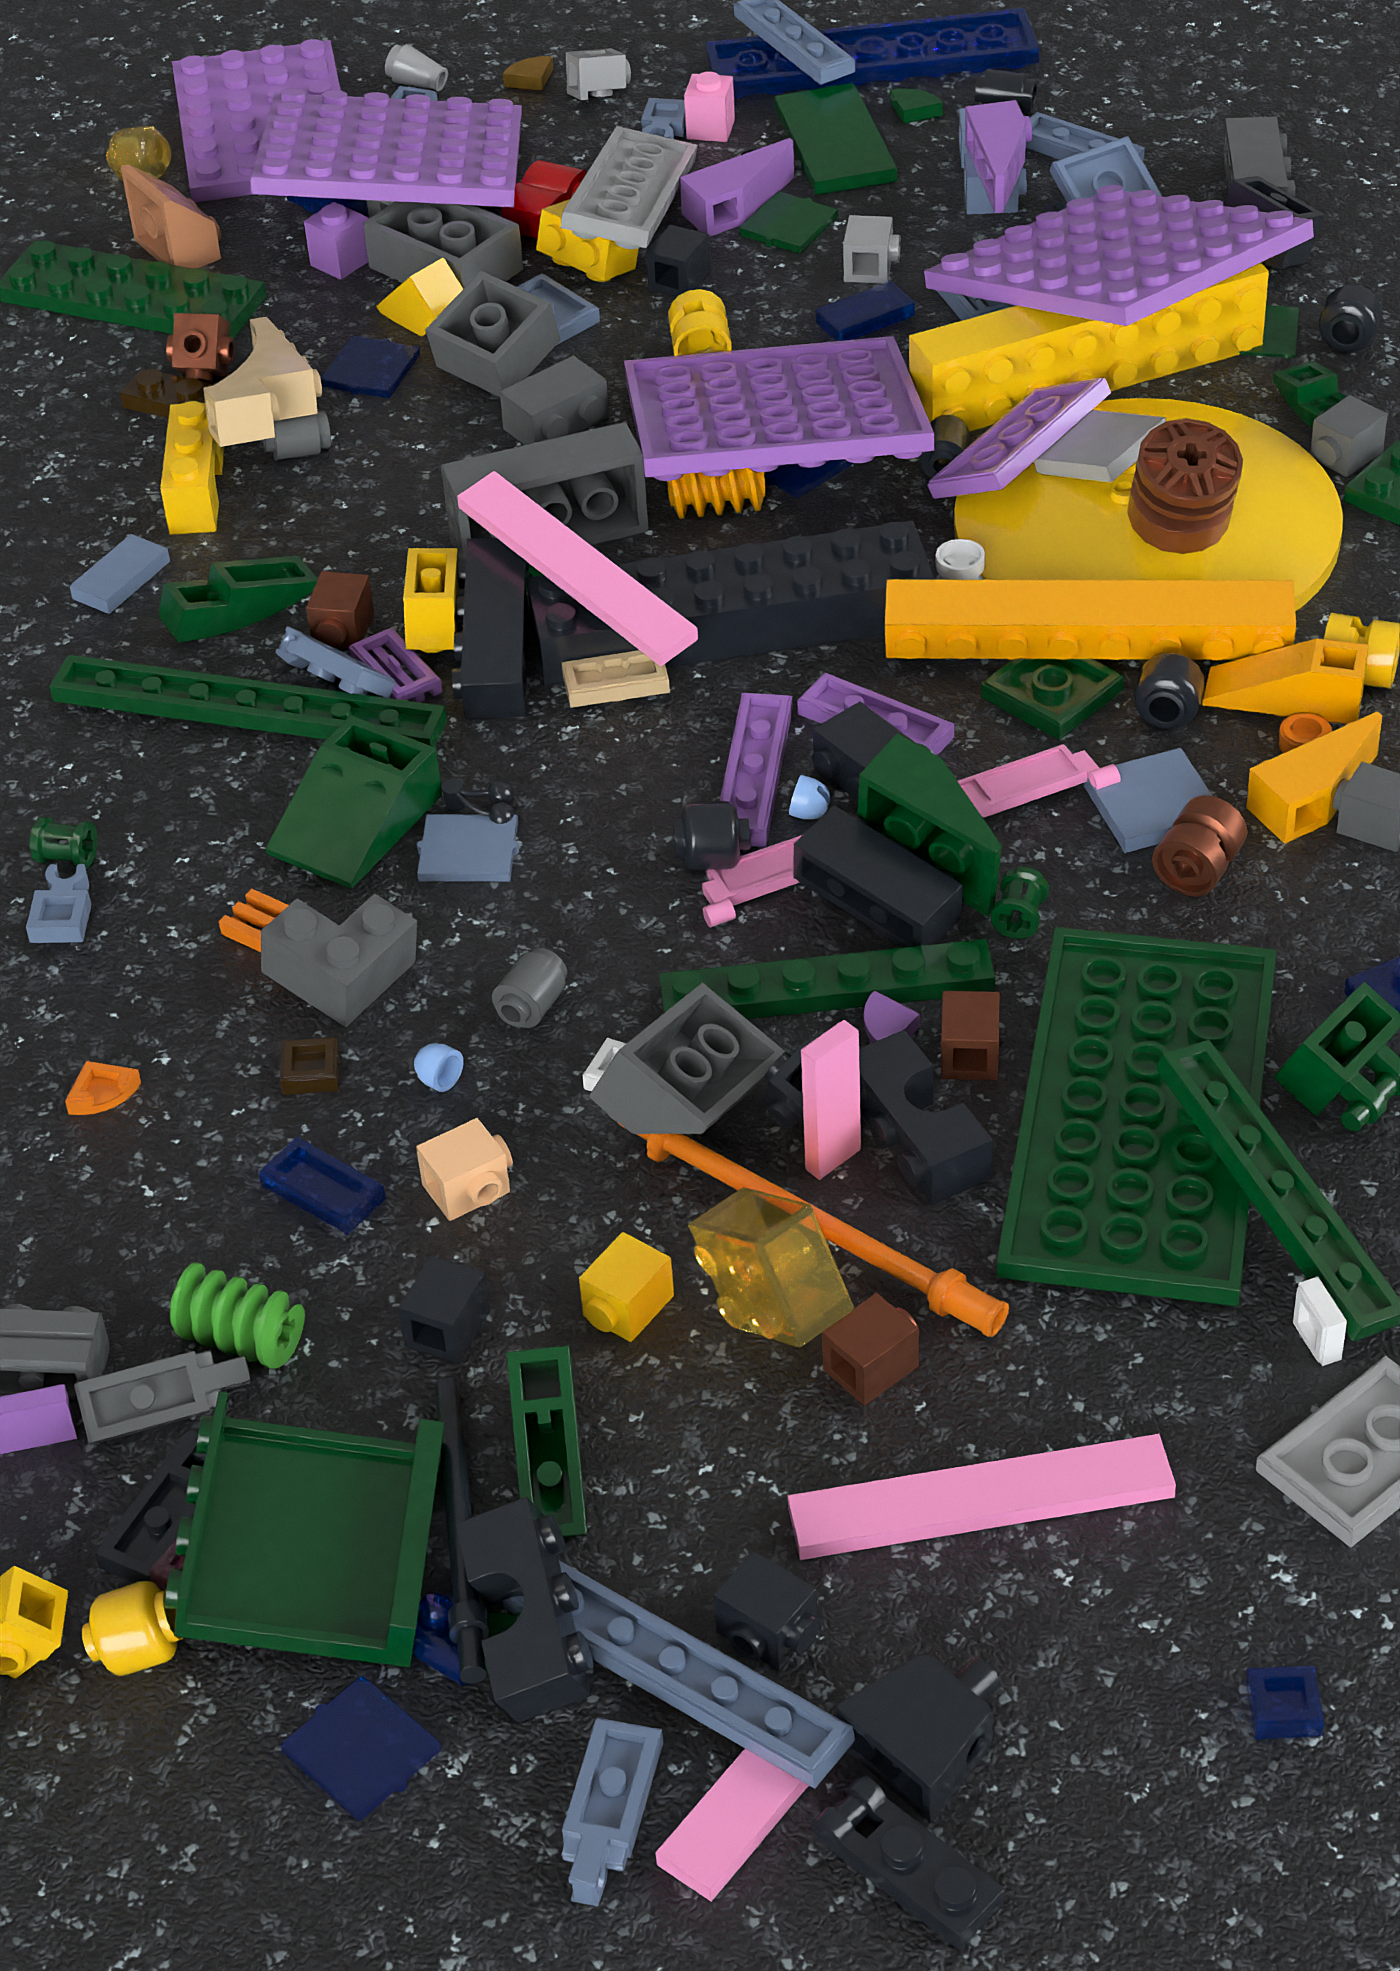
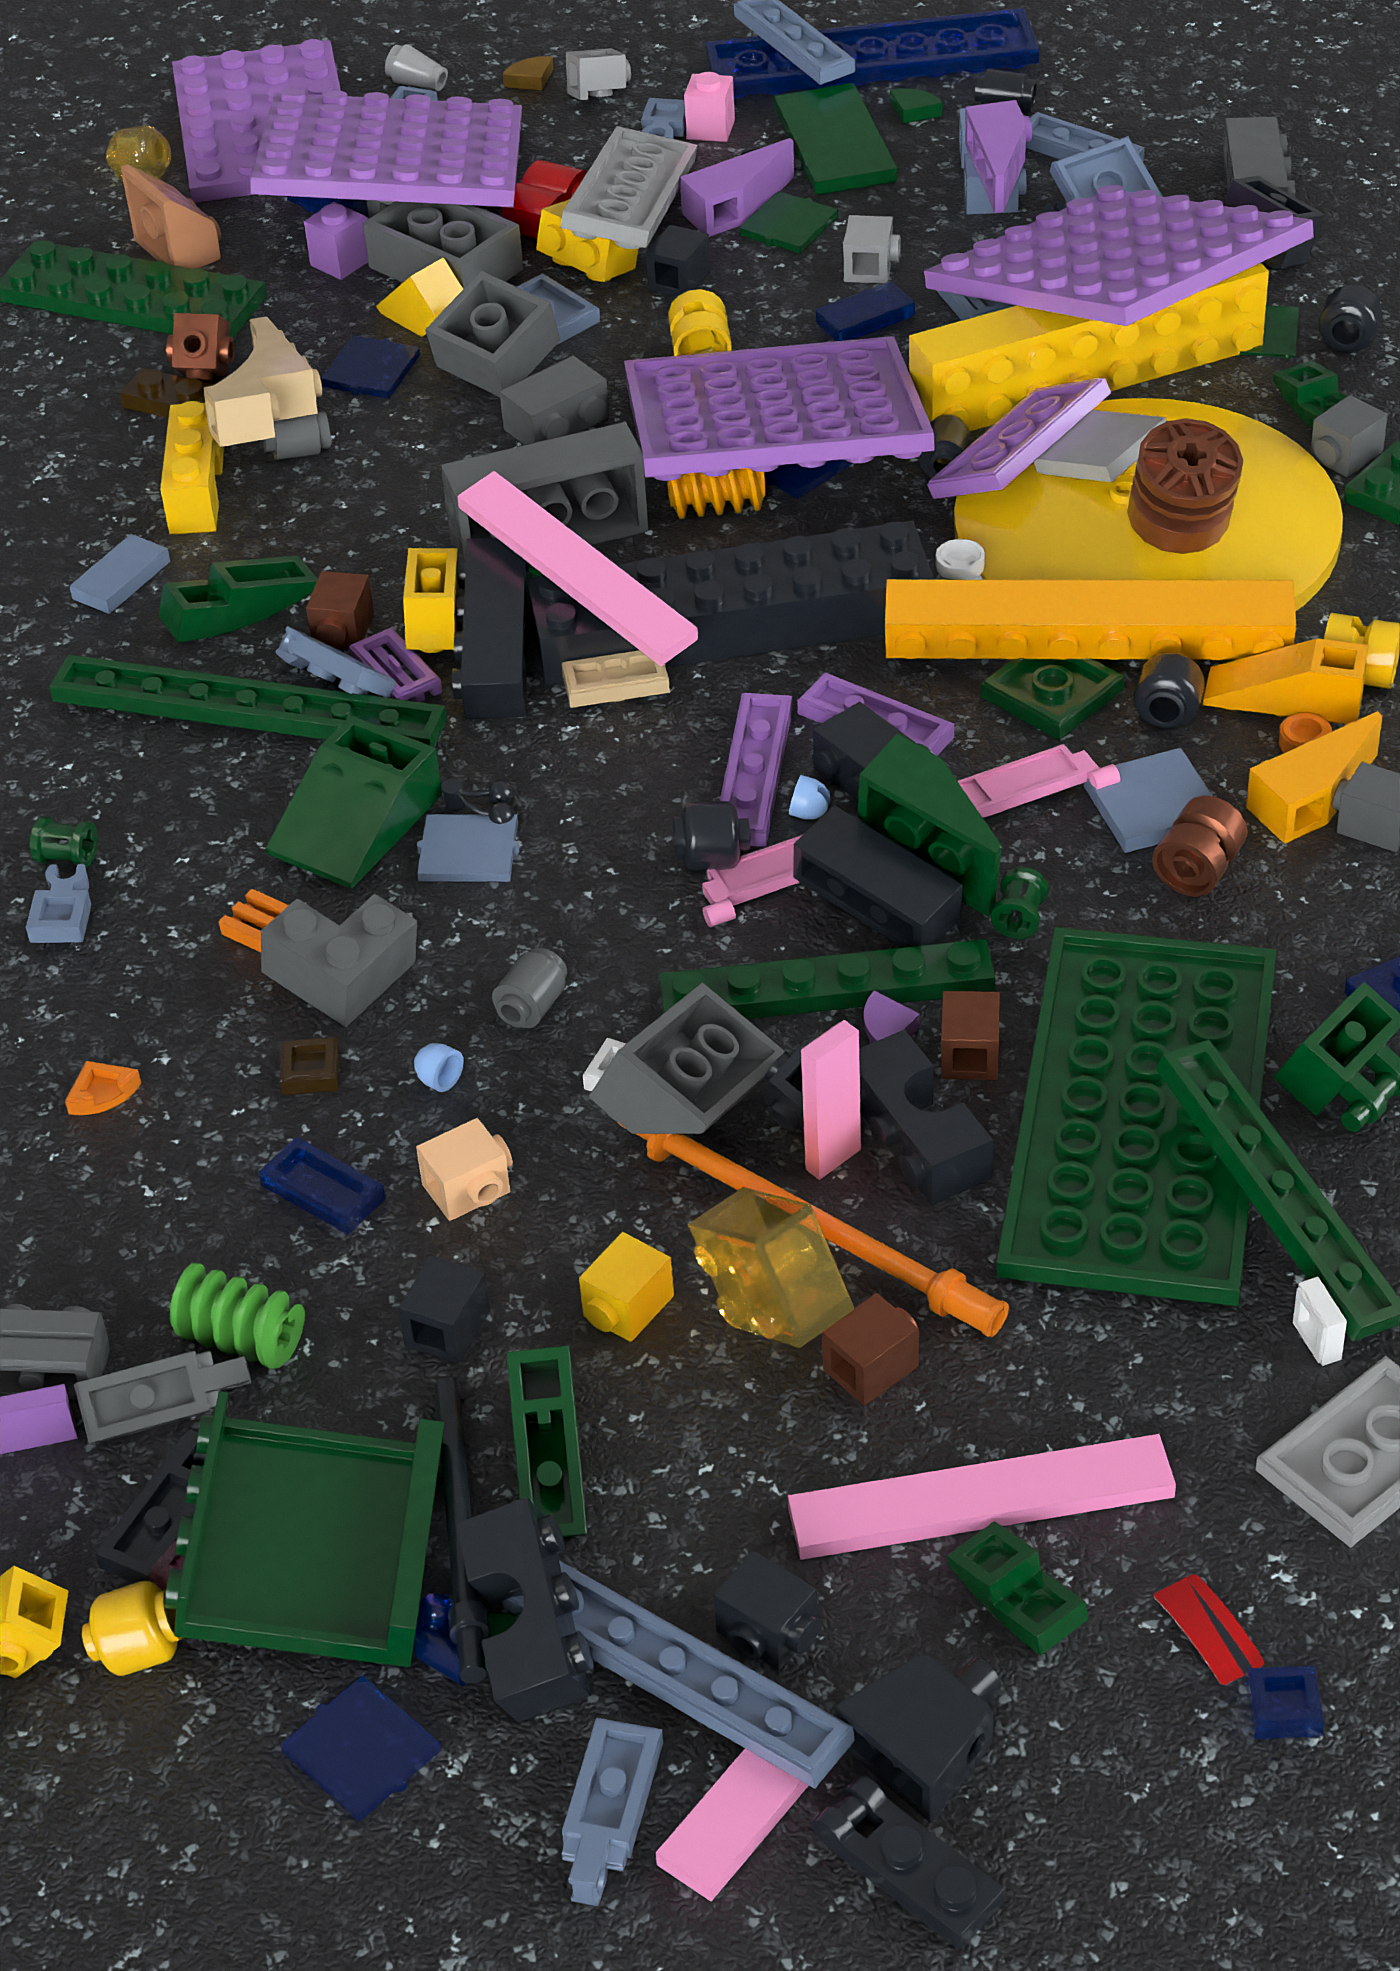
(1011, 1585): none -> dark green slope
(1210, 1628): none -> red sticker

